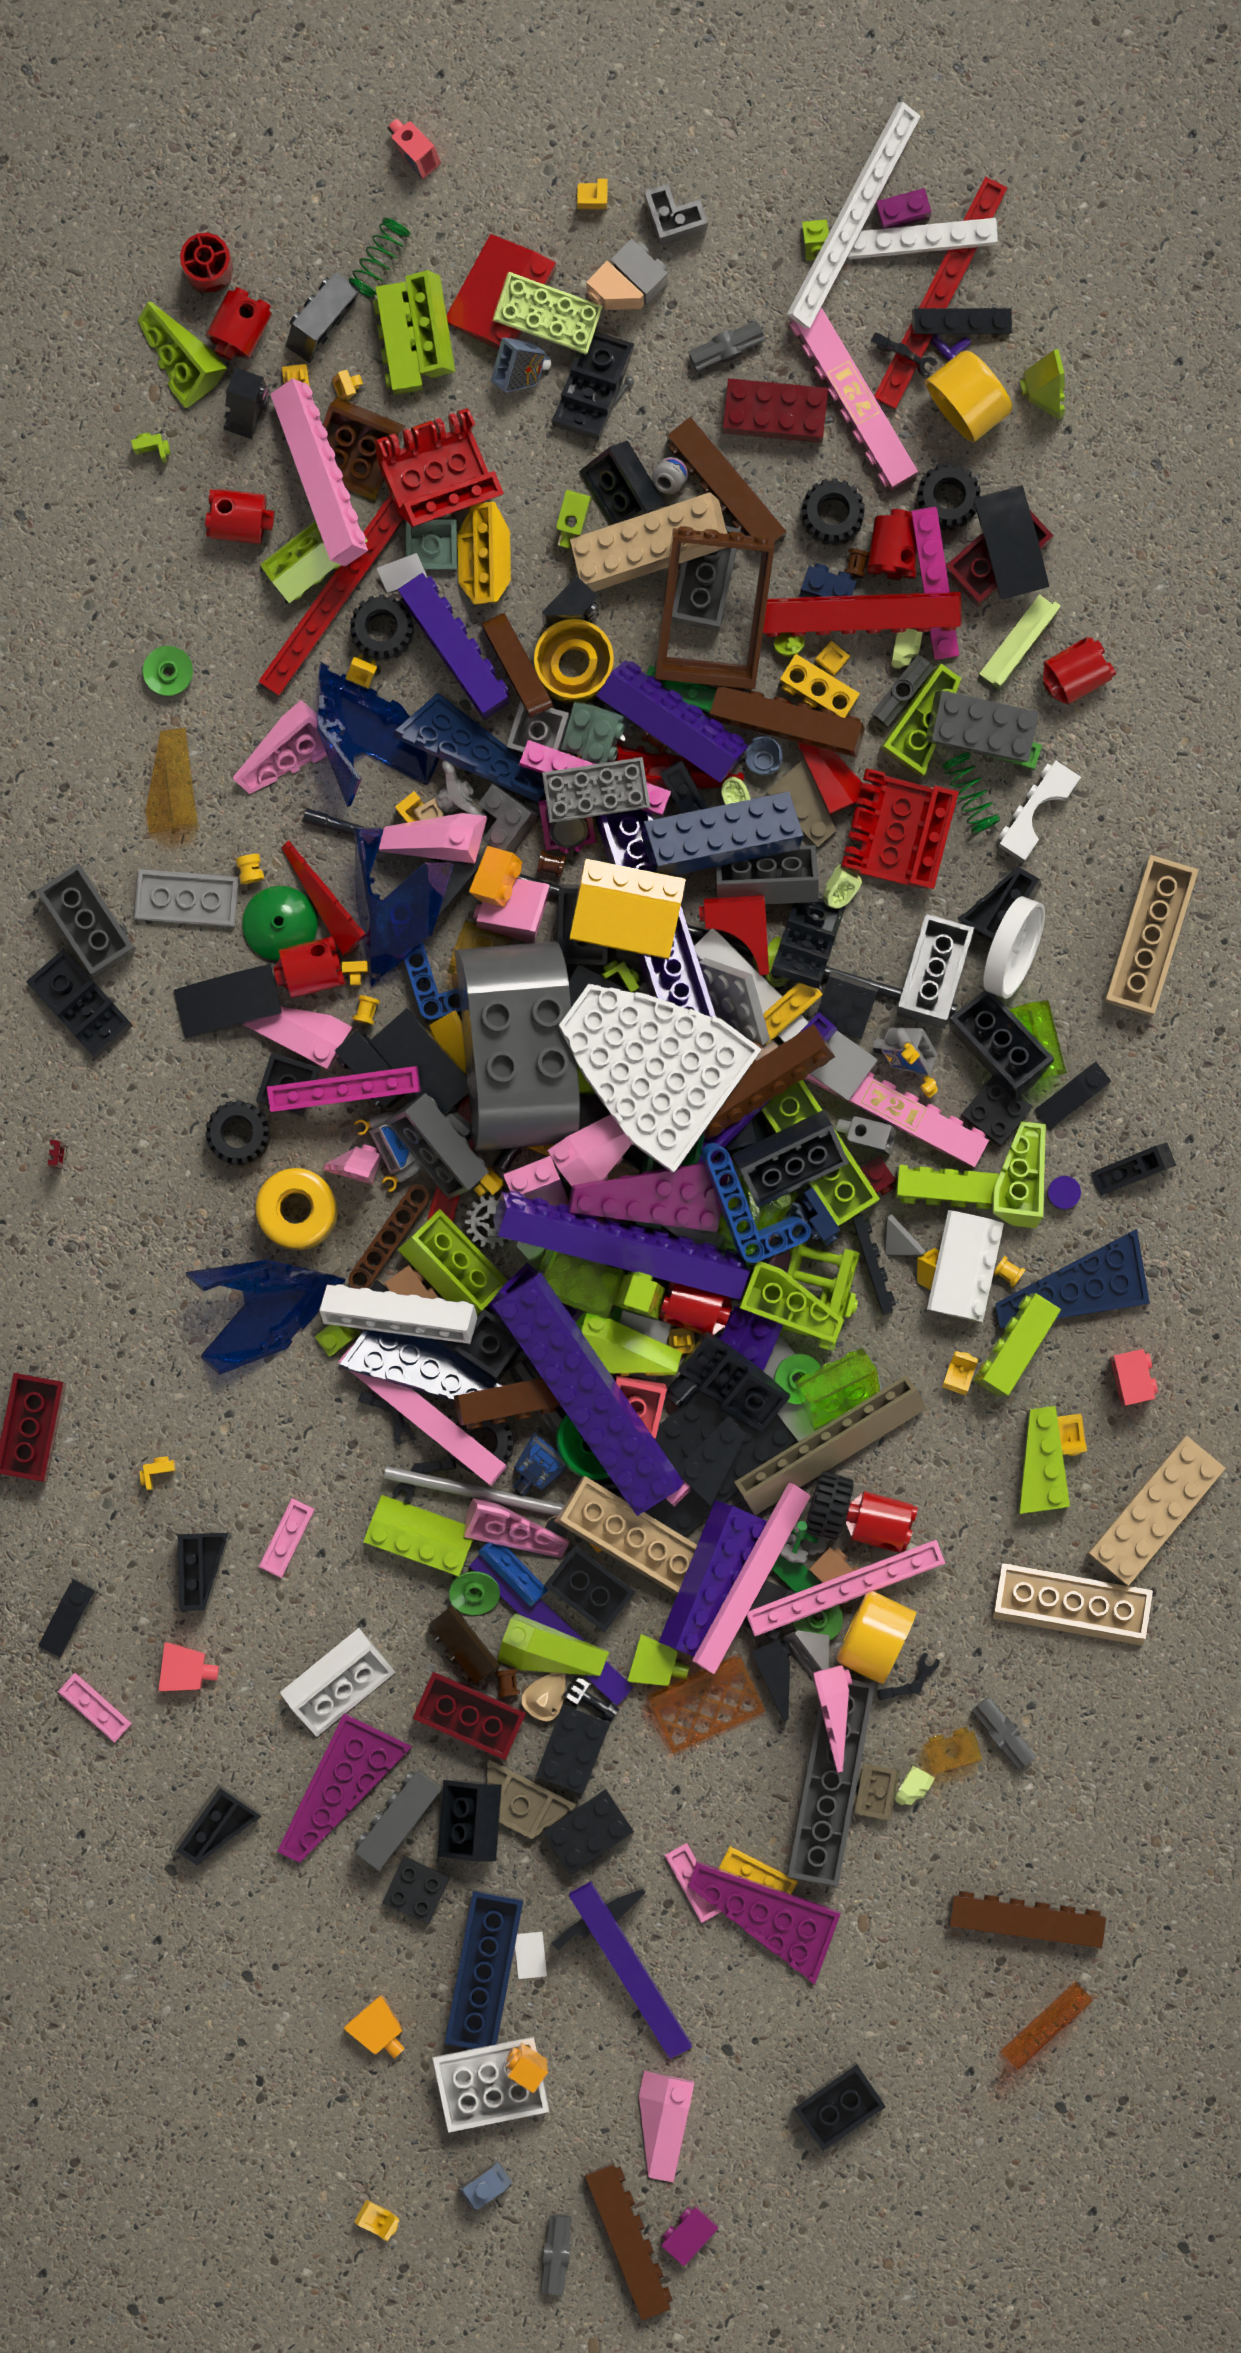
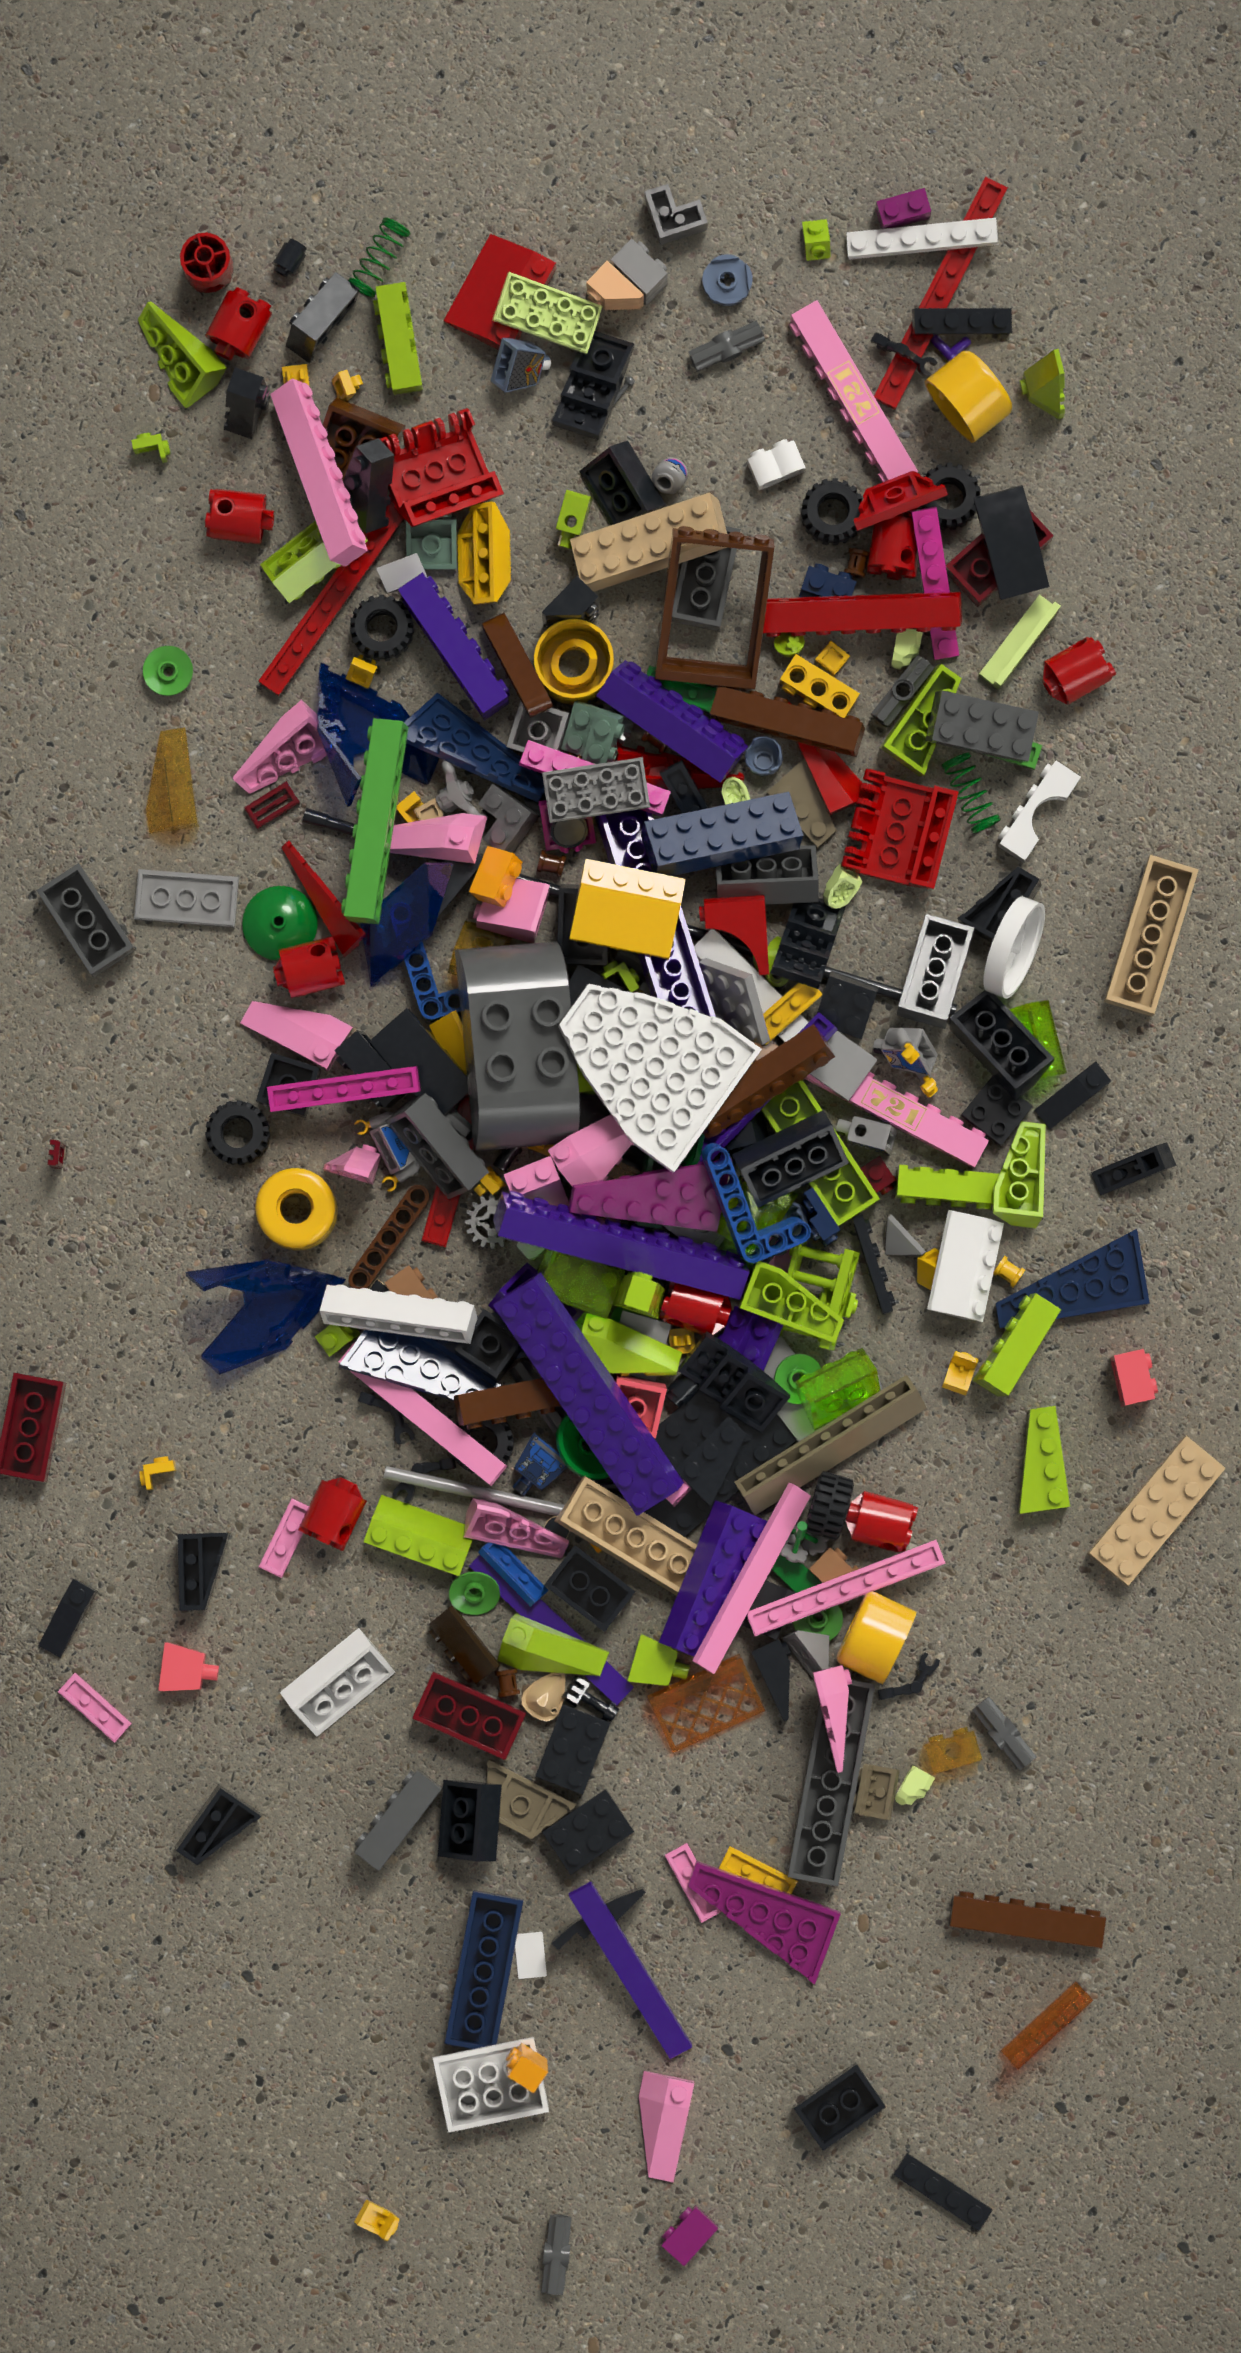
(79, 1003): black slope -> none
(228, 1001): black slope -> none
(249, 868): yellow wheel -> none
(277, 813): none -> dark red tile
(289, 258): none -> black brick
(333, 1512): none -> red cylinder
(347, 1772): magenta wing -> none
(355, 969): yellow tile -> none
(366, 1010): yellow bush -> none
(368, 483): none -> black wedge
(375, 821): none -> bright green brick
(377, 2028): light orange torso -> none
(414, 147): coral torso -> none
(416, 1889): black brick -> none
(430, 324): lime brick -> none
(452, 1263): lime slope -> none
(485, 2186): sand blue torso -> none
(592, 195): yellow panel -> none
(627, 2240): reddish brown brick -> none
(715, 272): none -> sand blue plate
(723, 482): reddish brown brick -> none
(775, 410): dark red brick -> none
(775, 464): none -> white brick
(853, 215): white plate -> none
(896, 497): none -> red wing
(942, 2191): none -> black plate
(1063, 1192): dark purple piece -> none
(1072, 1434): yellow bracket -> none
(1072, 1604): tan arch -> none

